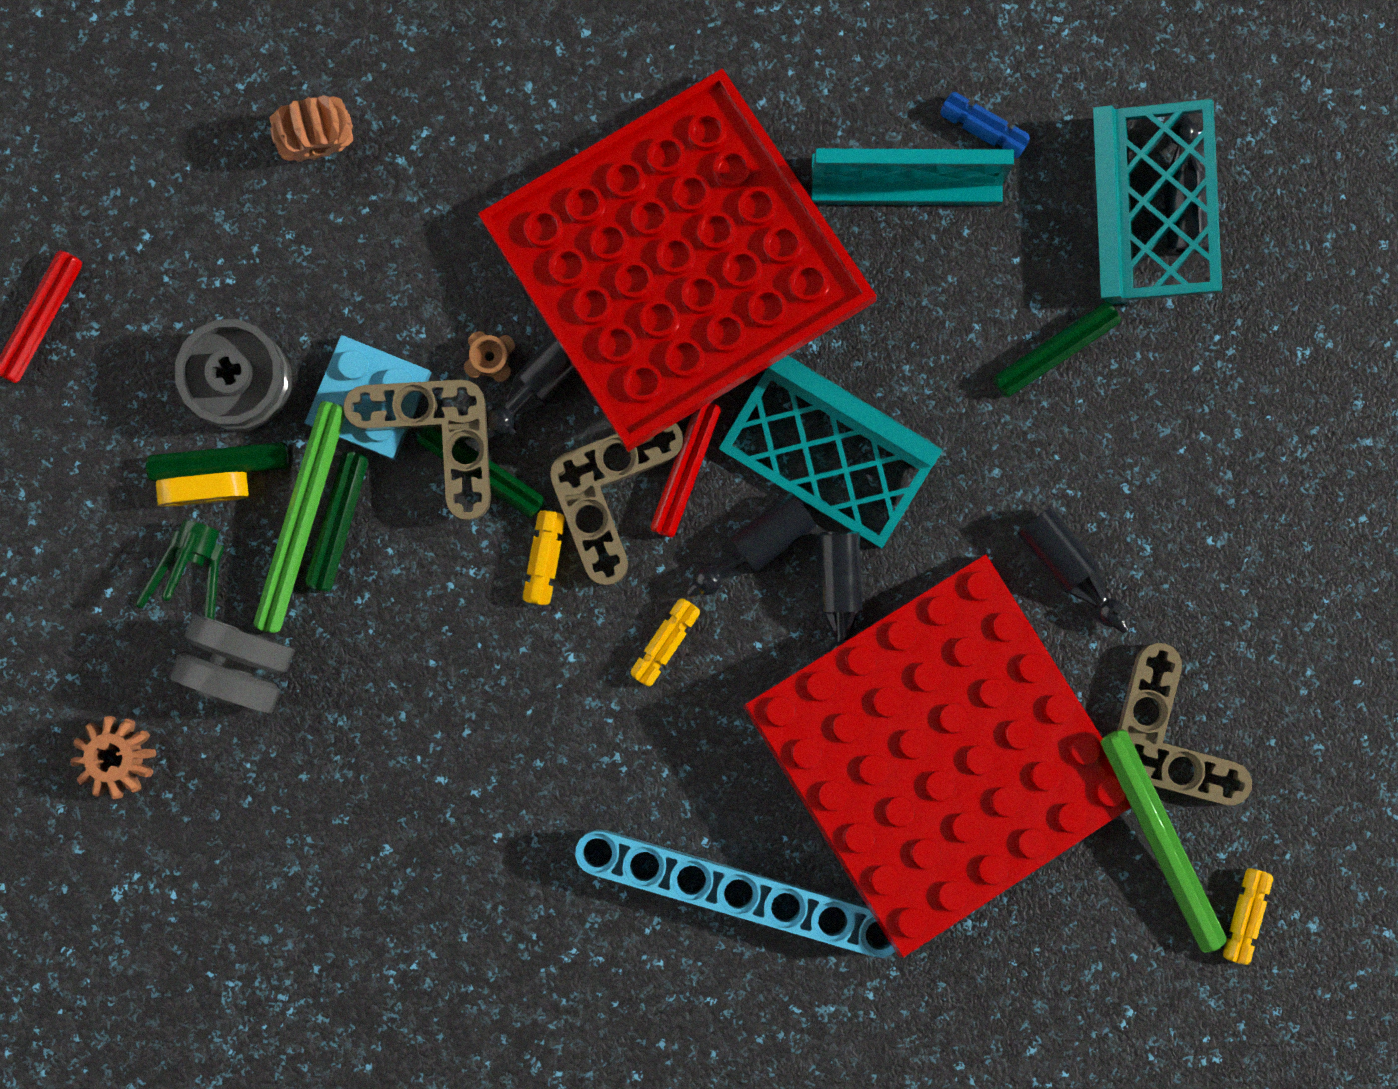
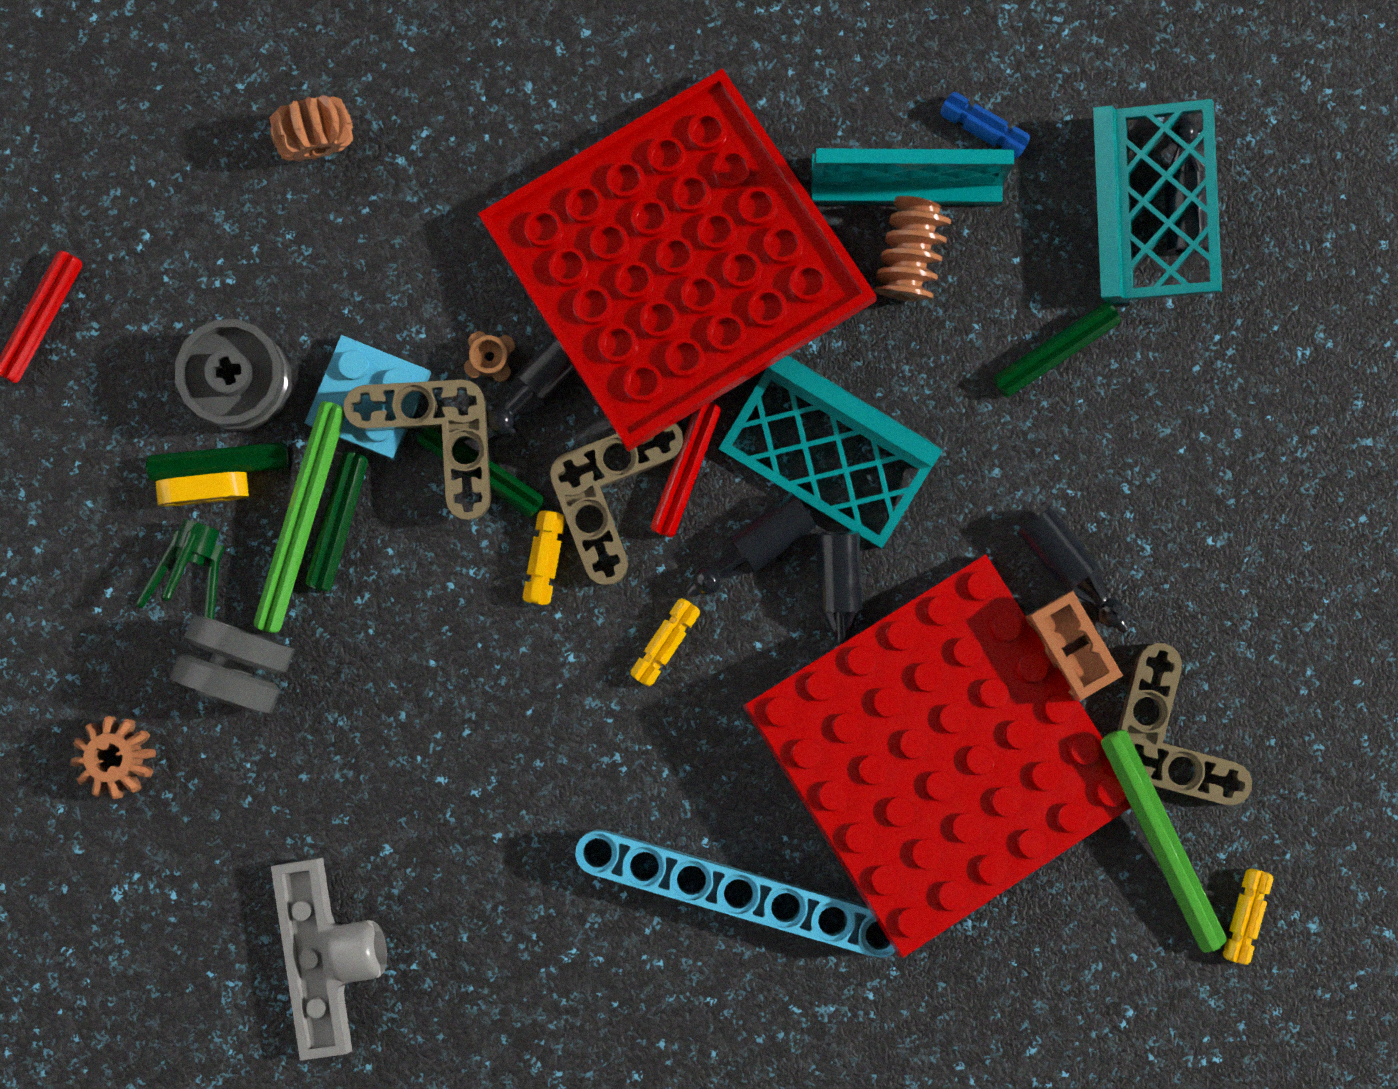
(321, 957): none -> light grey plate
(911, 249): none -> nougat piece
(1074, 645): none -> nougat brick

